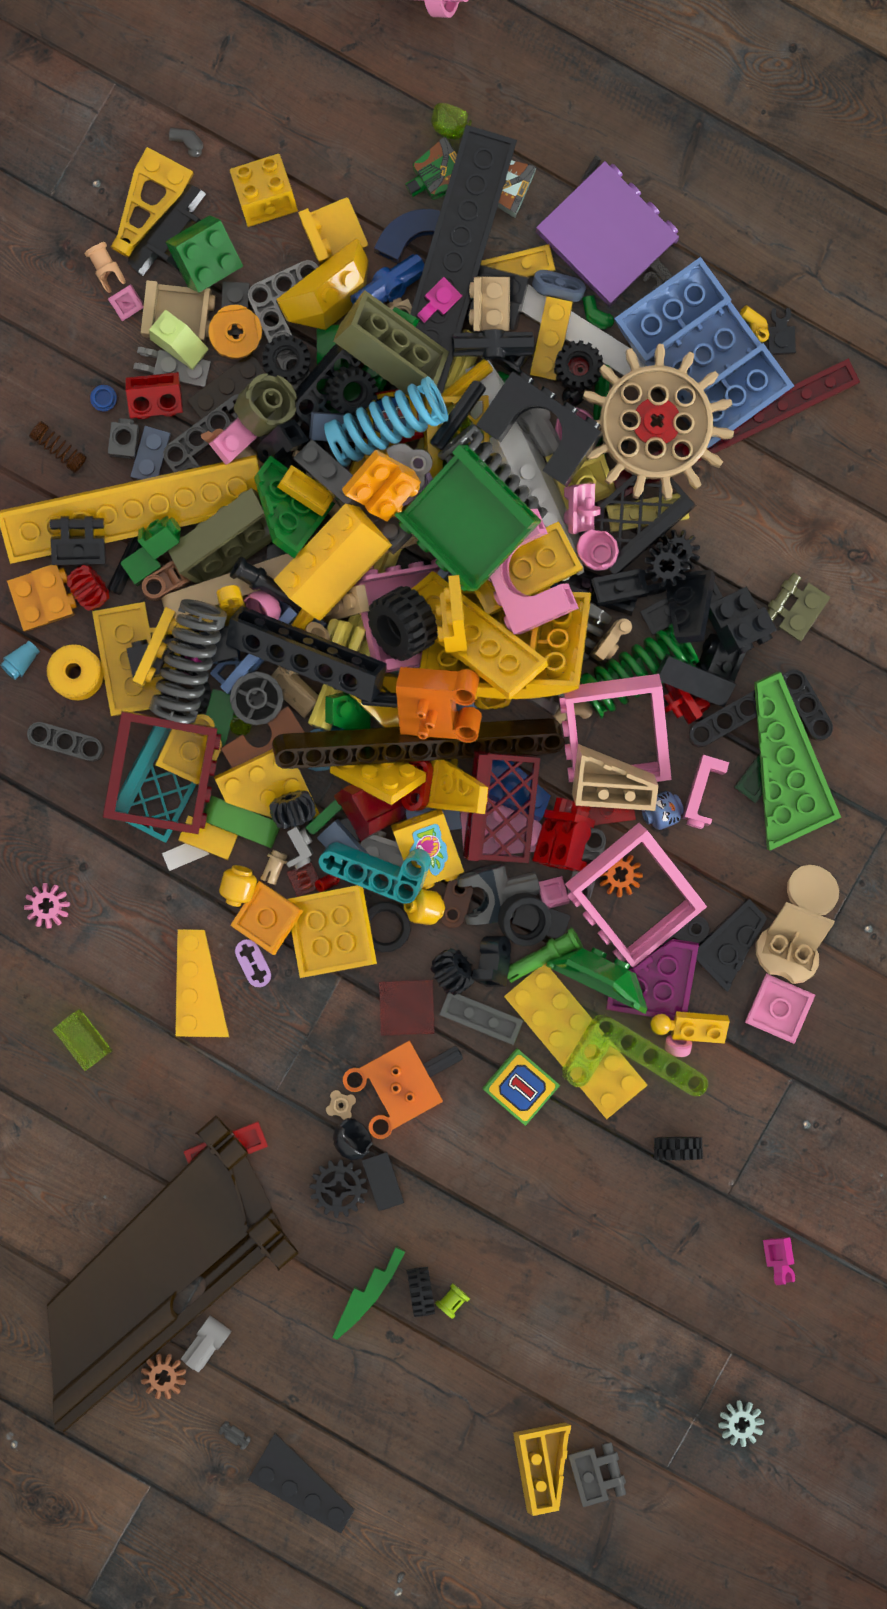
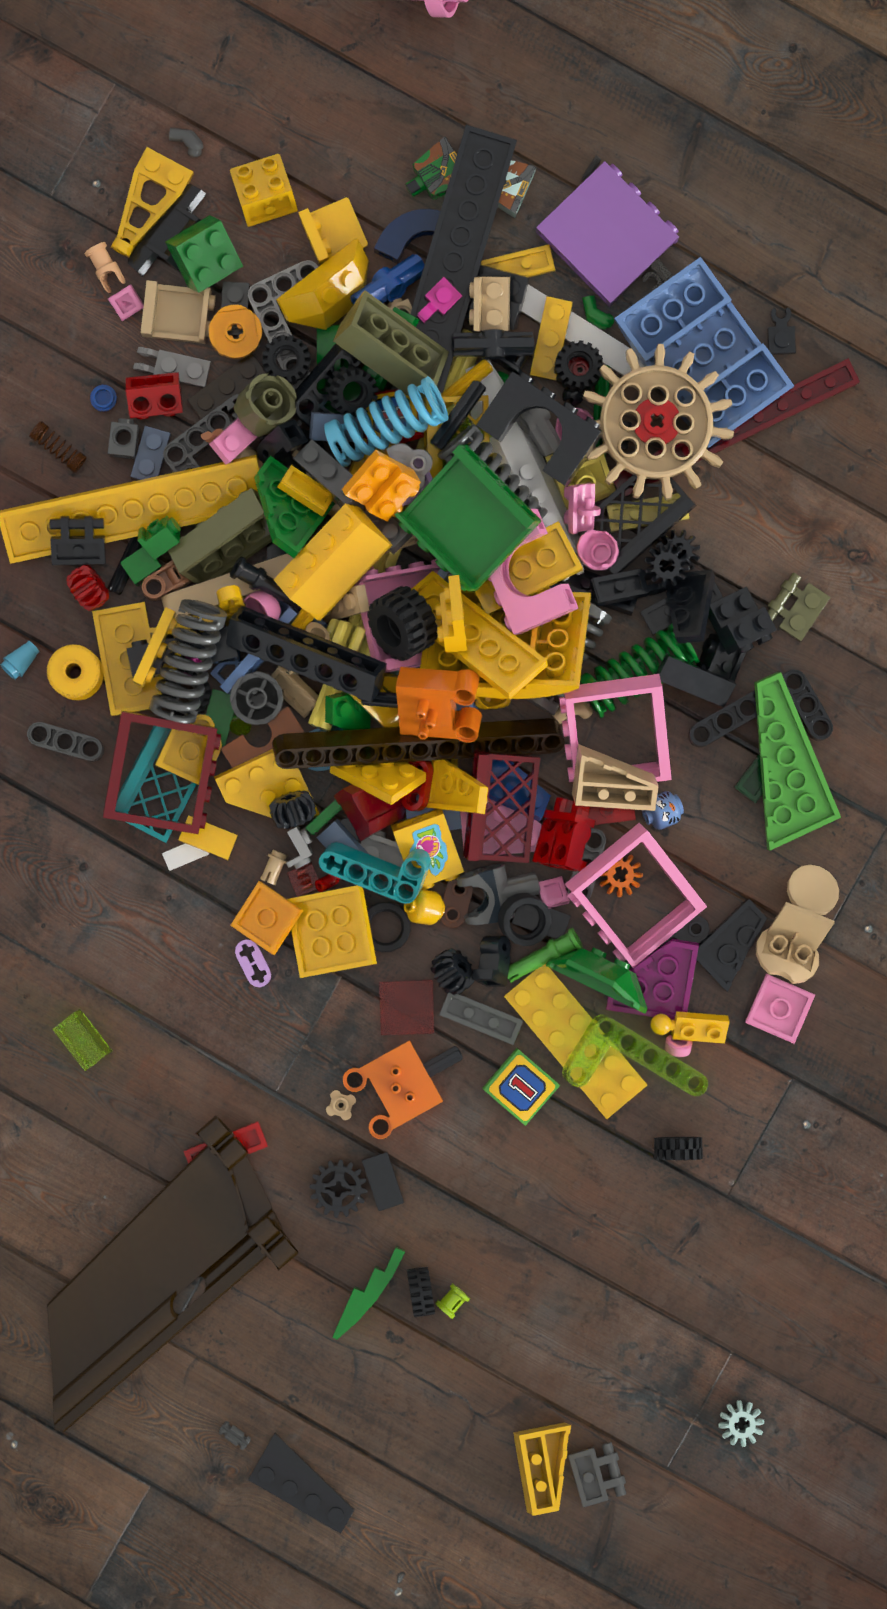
(42, 597): light orange plate -> none
(53, 912): bright pink gear -> none
(169, 1383): nougat gear -> none
(177, 339): yellowish green slope -> none
(197, 993): yellow wing -> none
(208, 1339): light grey piece -> none
(237, 885): yellow head -> none
(241, 822): bright green beam -> none
(352, 1139): black hair -> none
(449, 120): clear neon green hair -> none
(558, 285): sand blue plate -> none
(607, 644): tan plate -> none
(684, 705): red hips -> none
(705, 765): bright pink panel -> none
(757, 323): yellow arm -> none
(780, 1255): dark pink plate -> none

